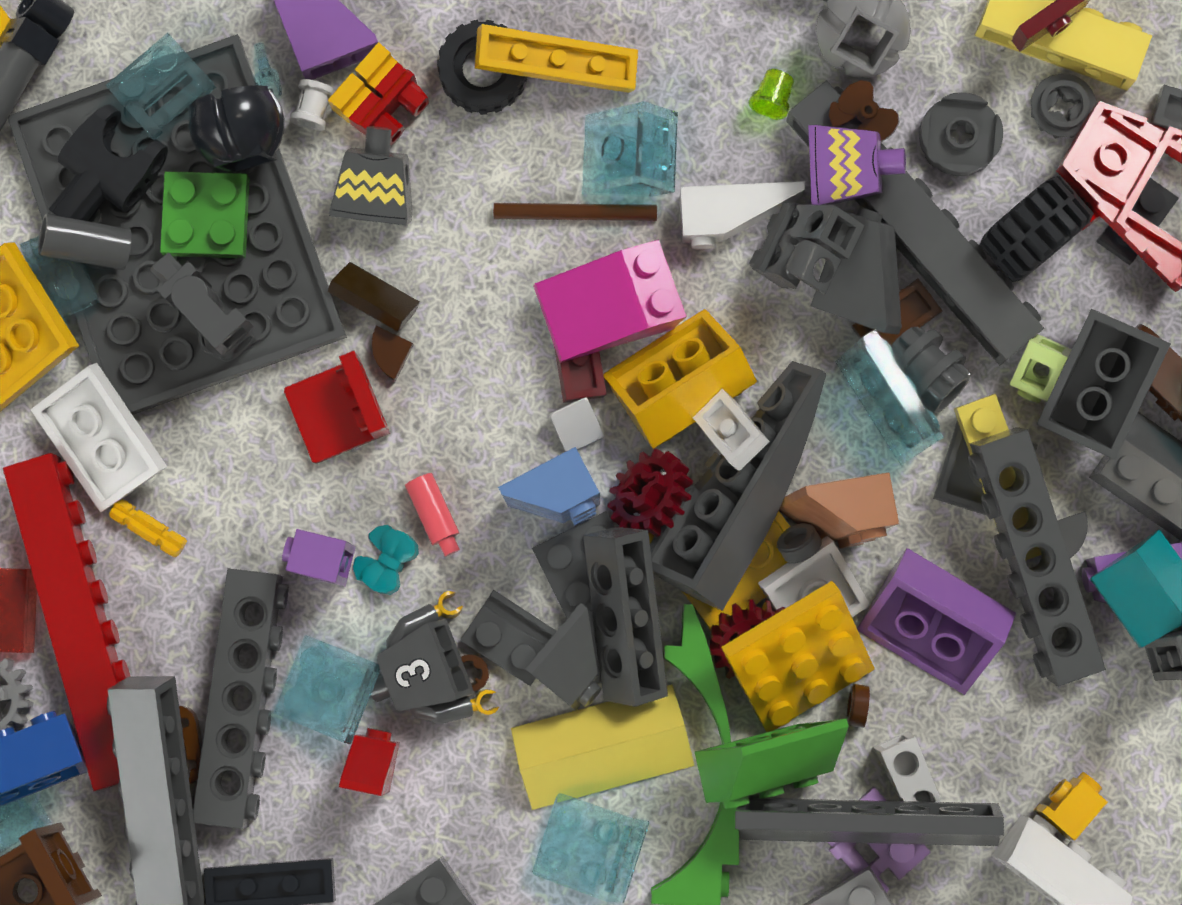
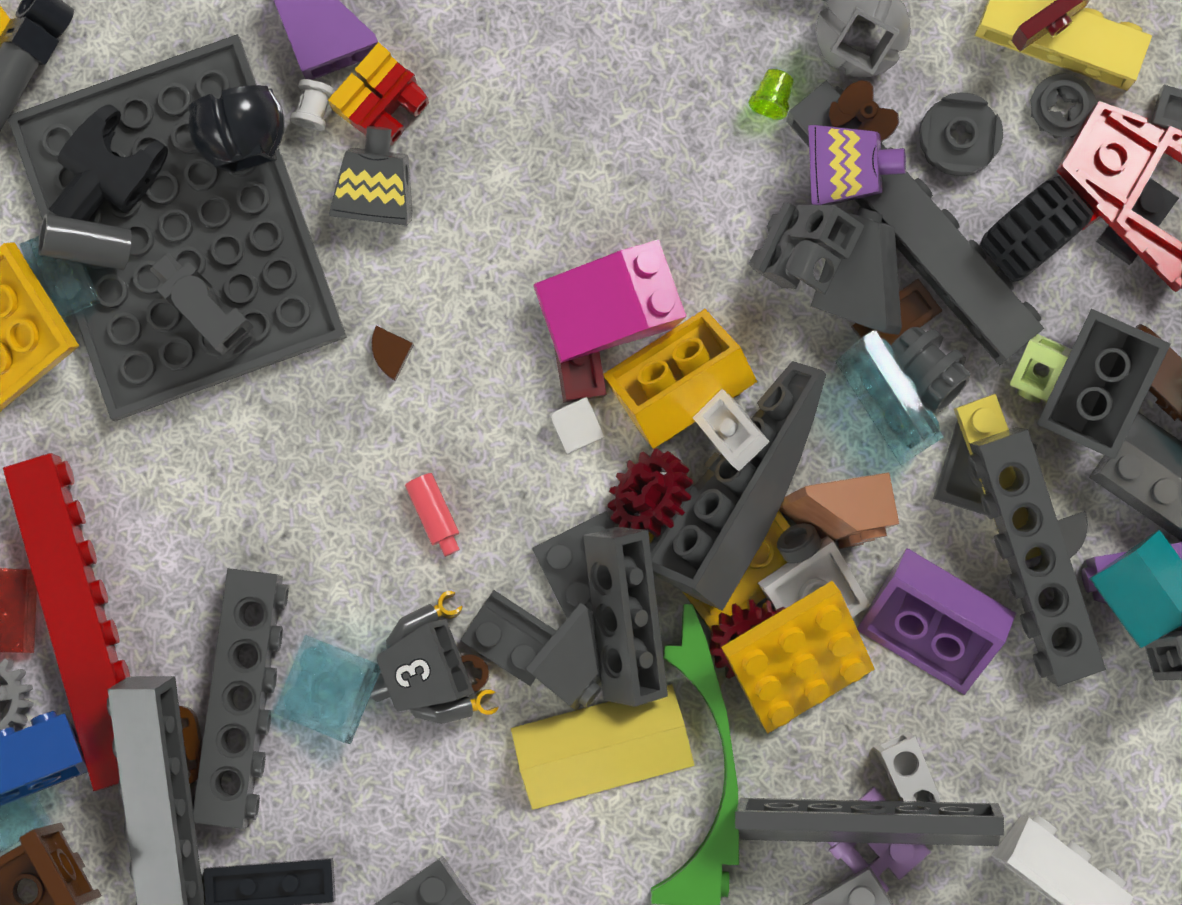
(98, 437): white plate -> none
(147, 528): yellow axle -> none
(152, 77): clear light blue plate -> none
(205, 214): bright green plate -> none
(266, 75): clear light blue hand -> none
(318, 557): medium lavender brick -> none
(336, 409): red bracket -> none
(370, 763): red slope -> none
(373, 296): dark brown tile -> none
(383, 574): teal piece -> none
(459, 89): black tyre -> none
(555, 490): medium blue slope -> none
(556, 58): yellow plate -> none
(560, 211): reddish brown bar -> none
(590, 848): clear light blue bracket -> none
(630, 151): clear light blue slope -> none
(723, 211): white slope -> none
(770, 761): bright green slope -> none
(858, 705): reddish brown tile -> none
(1073, 805): yellow brick -> none

